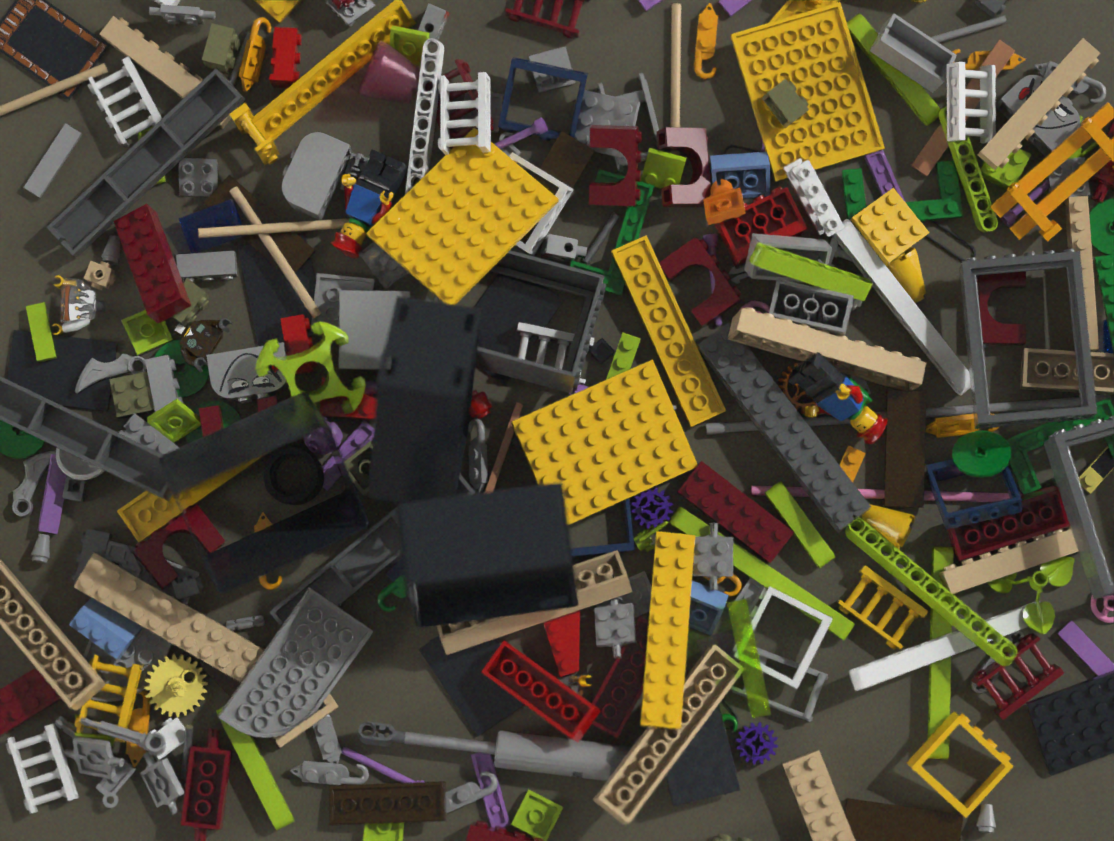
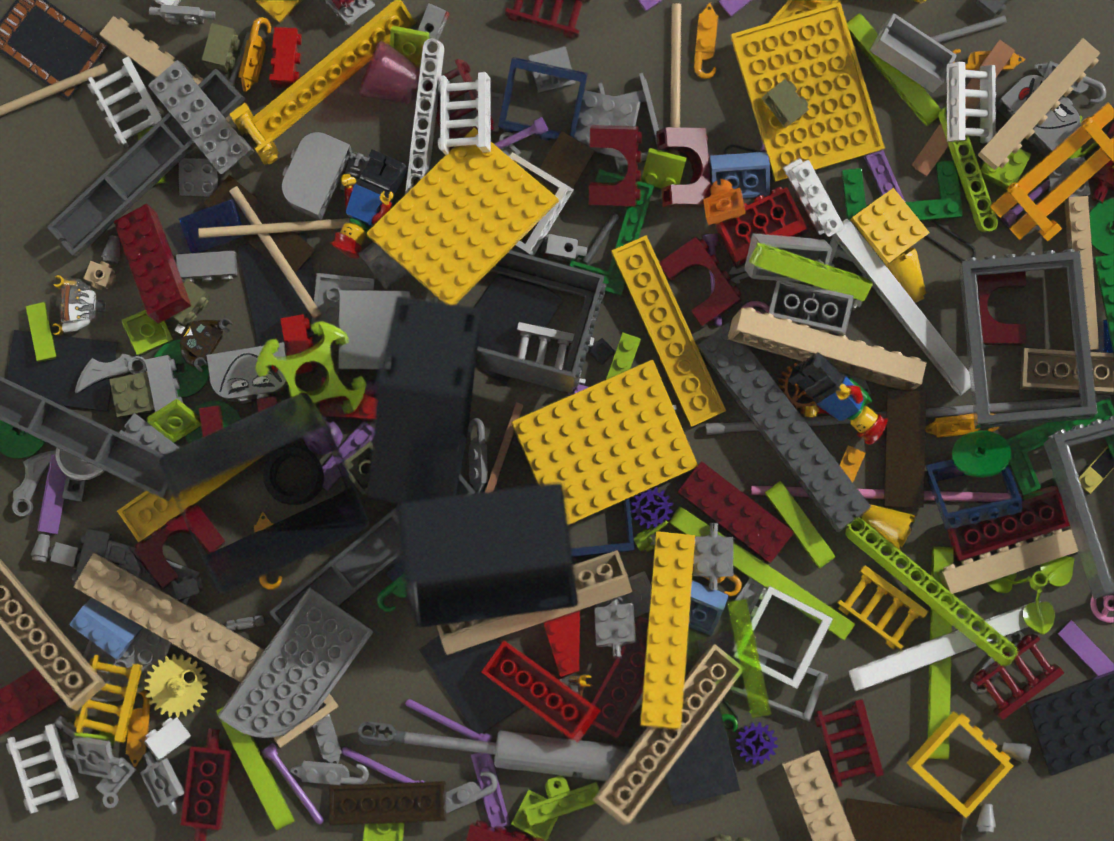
(53, 160): light grey tile -> none
(64, 554): none -> light grey brick
(143, 740): light grey piece -> none
(186, 750): flat silver bar -> none
(199, 117): none -> light grey bracket
(271, 753): none -> medium lavender piece
(447, 722): none -> medium lavender piece
(480, 405): red head -> none
(560, 801): none -> lime plate
(868, 747): none -> dark red fence
(1017, 751): none -> light grey cone

